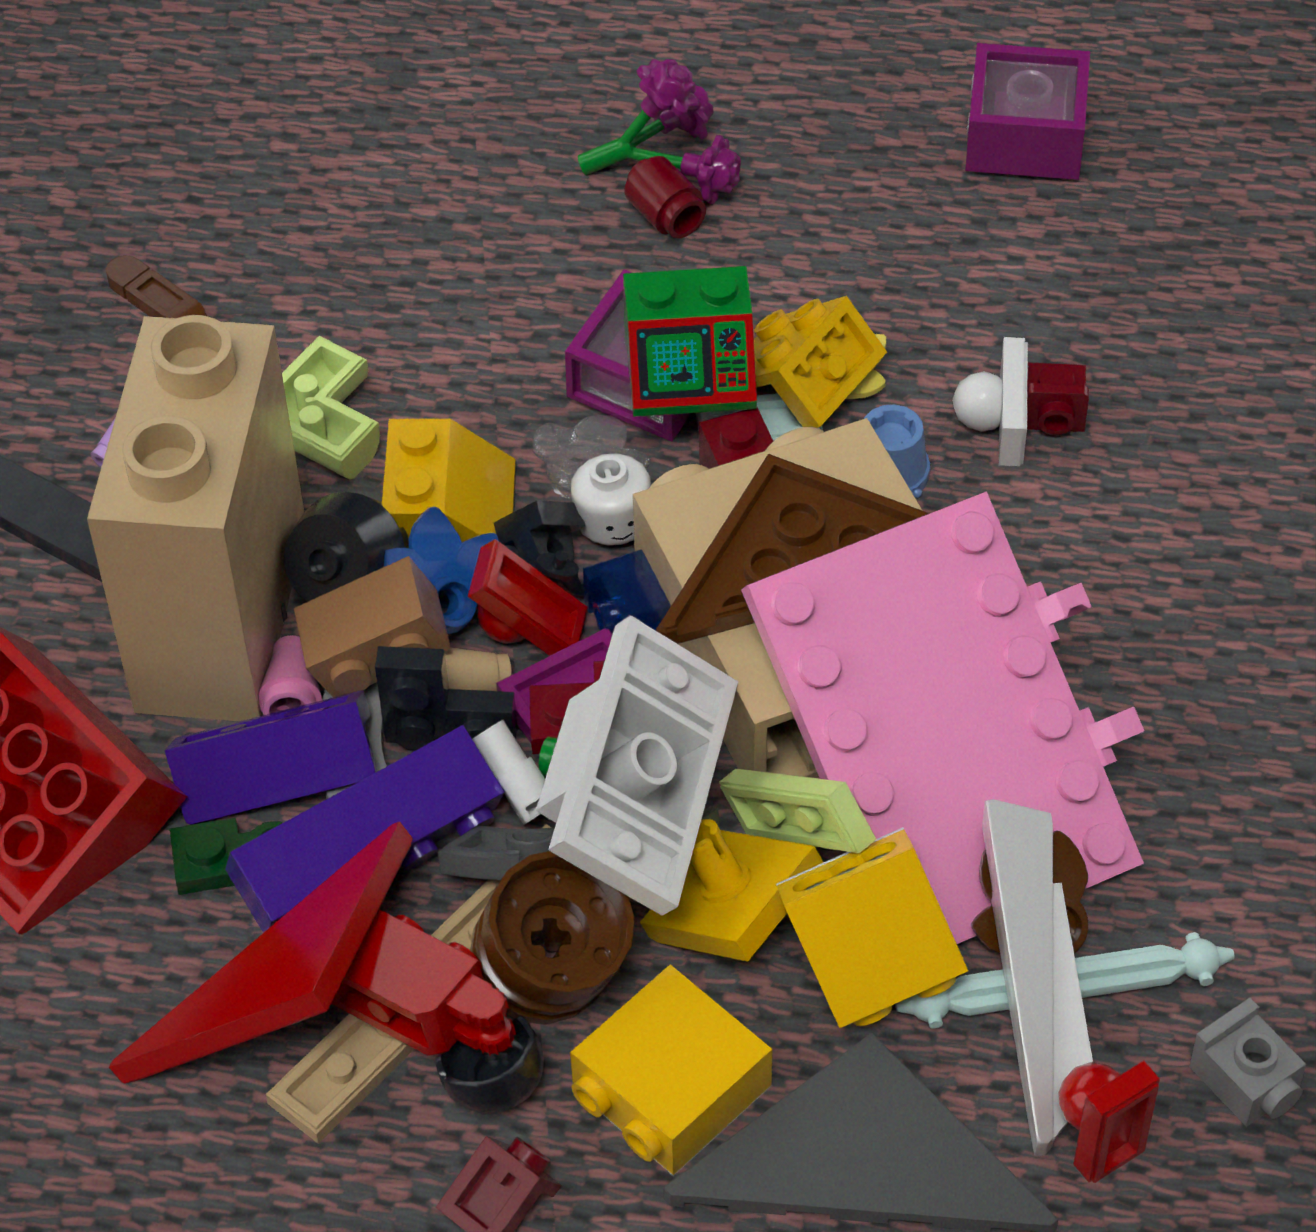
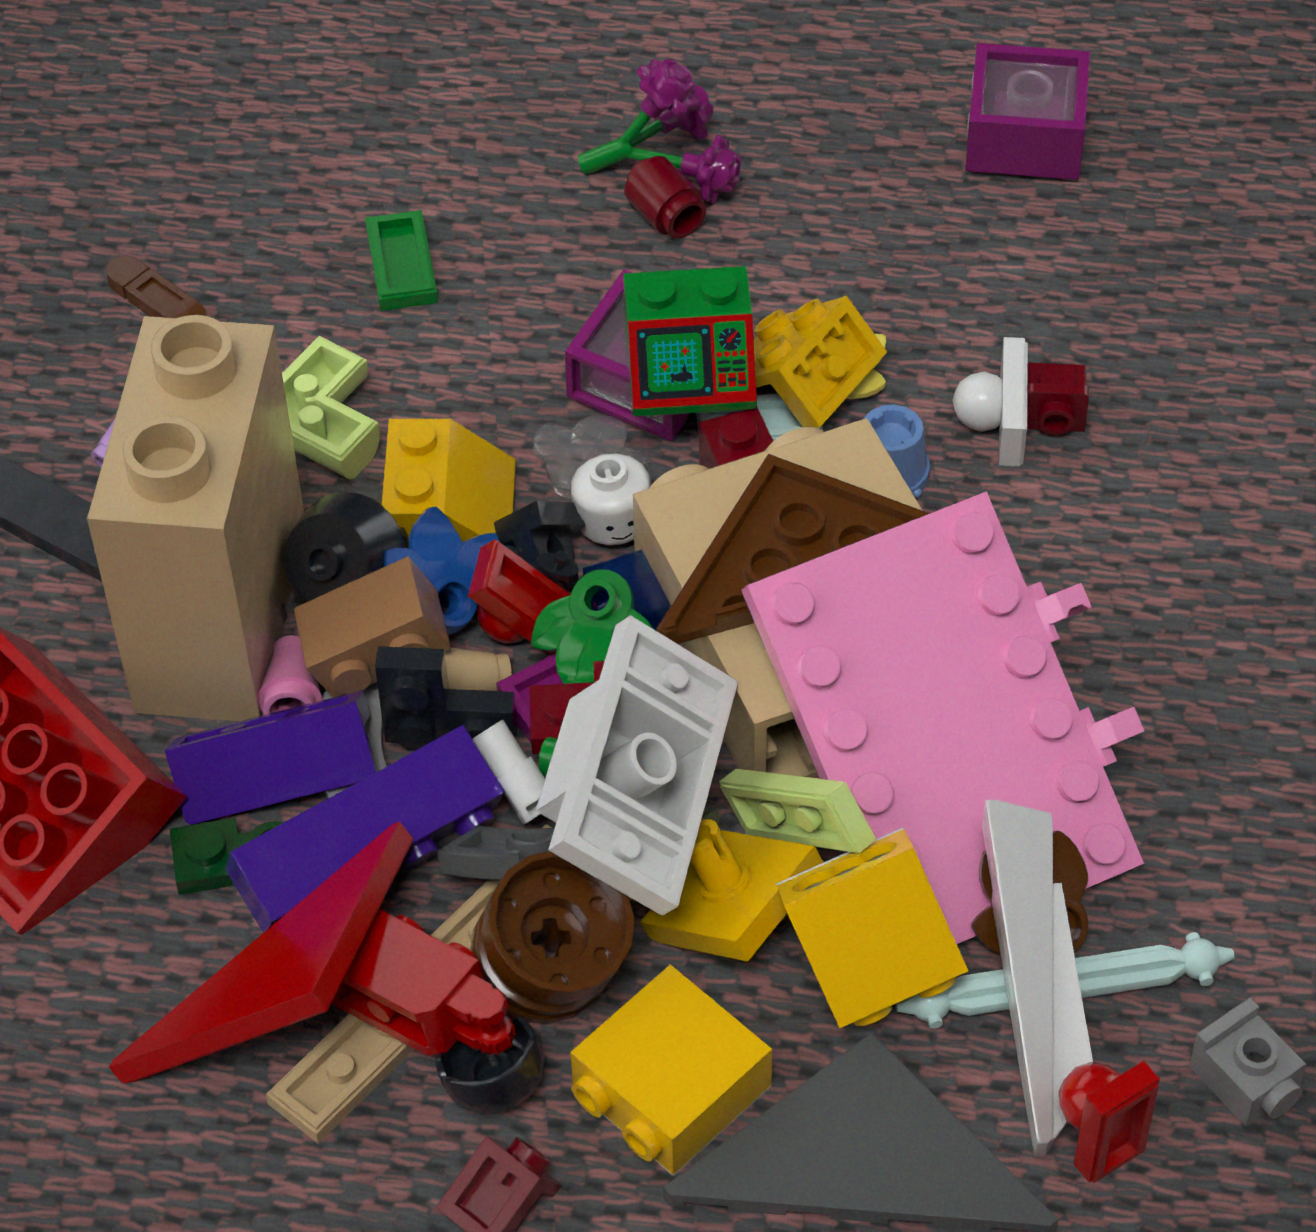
(401, 260): none -> green tile
(577, 630): none -> green plate

